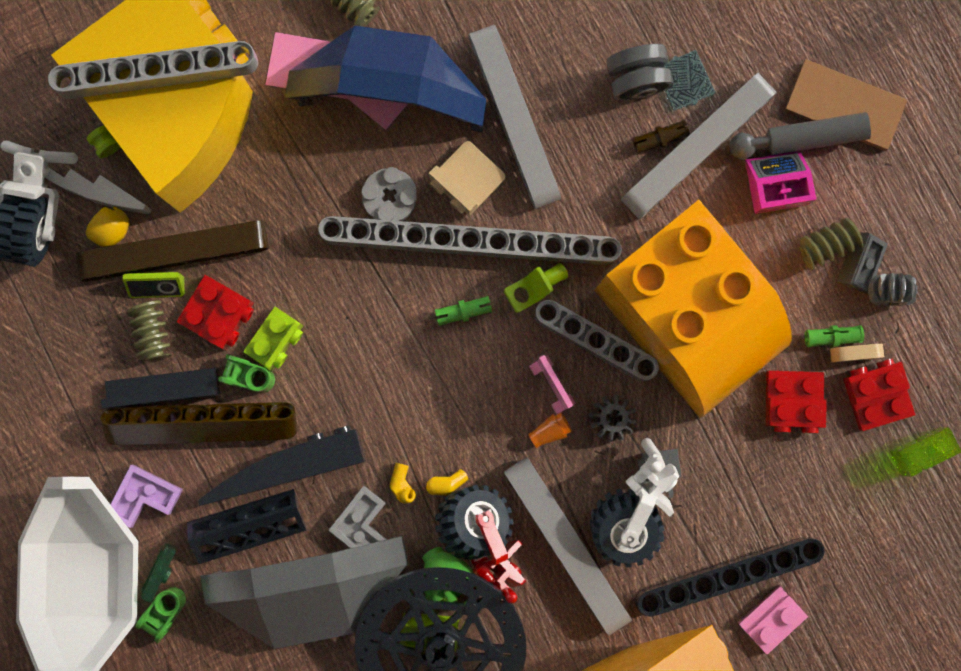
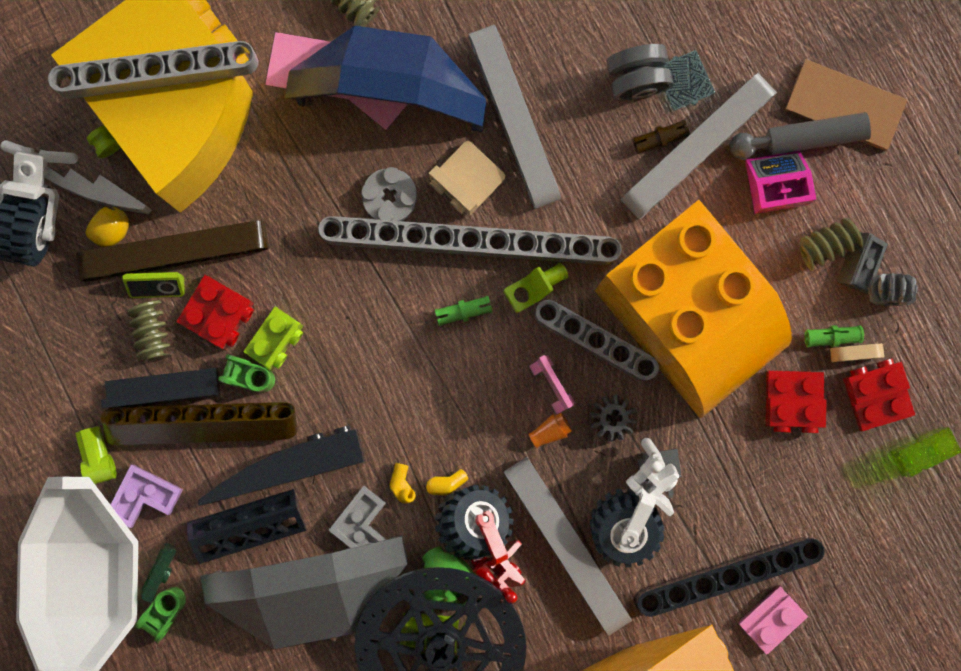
(96, 462): none -> lime piece

